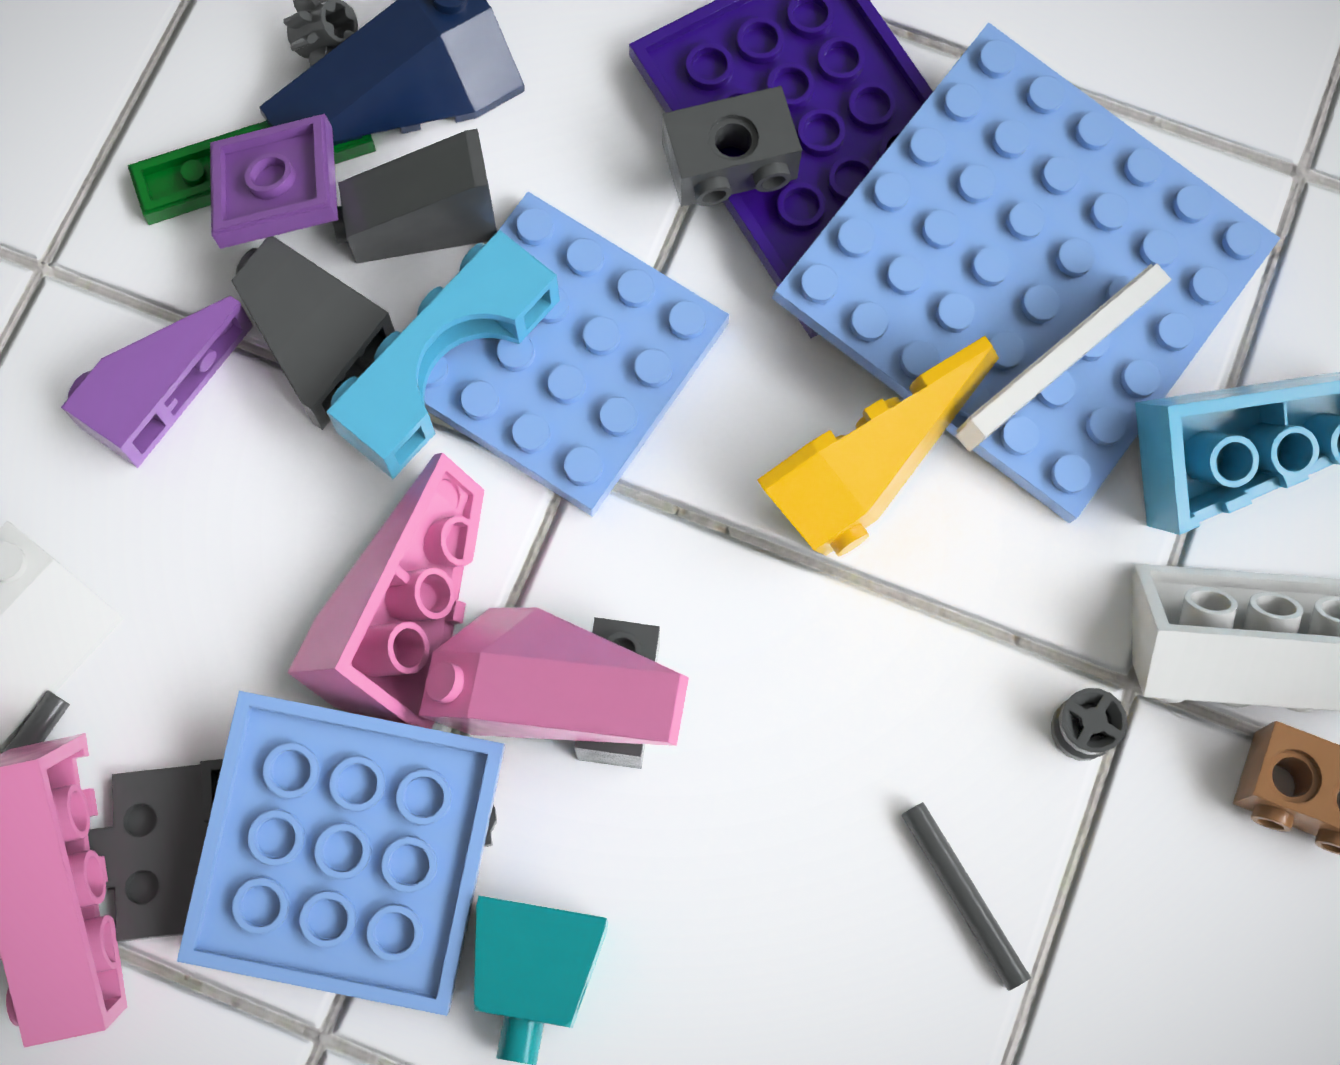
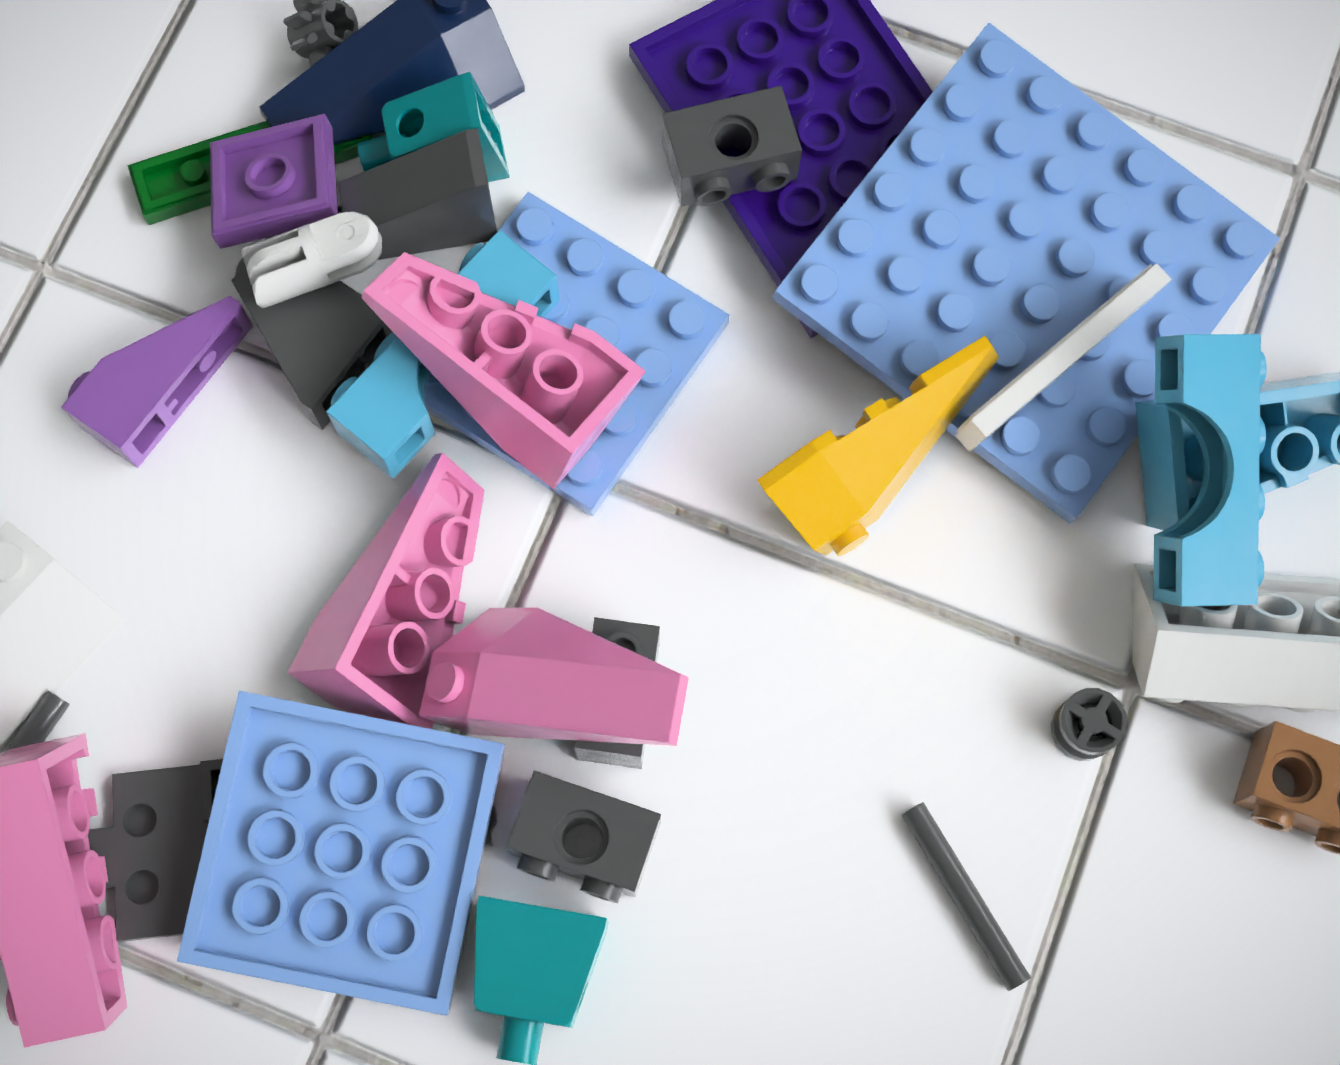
(311, 257): none -> white arm
(433, 116): none -> teal torso
(518, 375): none -> bright pink wedge
(554, 808): none -> dark grey brick
(1214, 548): none -> medium azure arch

